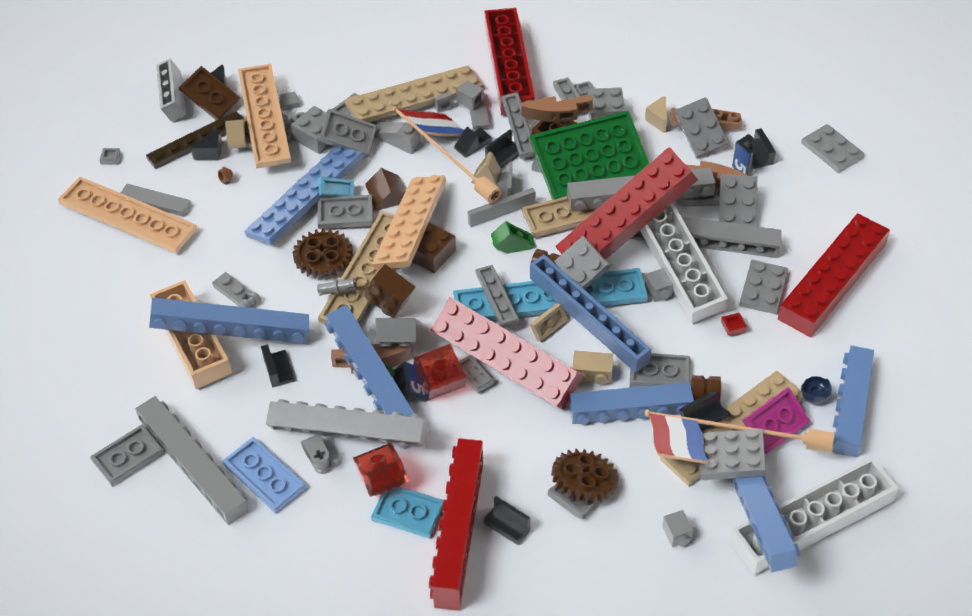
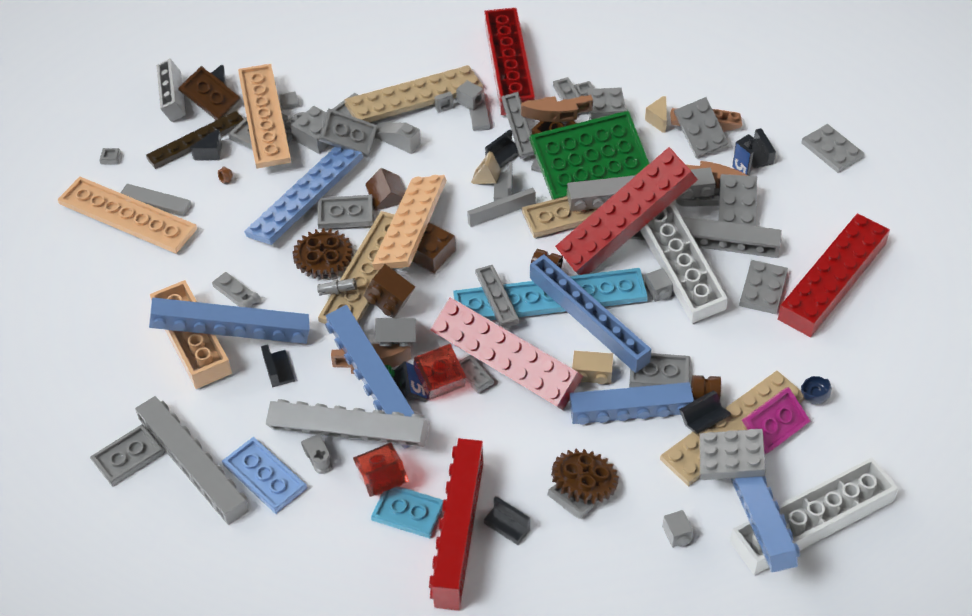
(236, 133): tan slope -> none
(335, 187): medium azure tile -> none
(442, 125): flag -> none
(472, 141): black slope -> none
(511, 238): green slope -> none
(548, 322): tan plate -> none
(582, 263): light grey brick -> none
(683, 440): flag -> none
(733, 324): red plate -> none
(853, 400): medium blue brick -> none

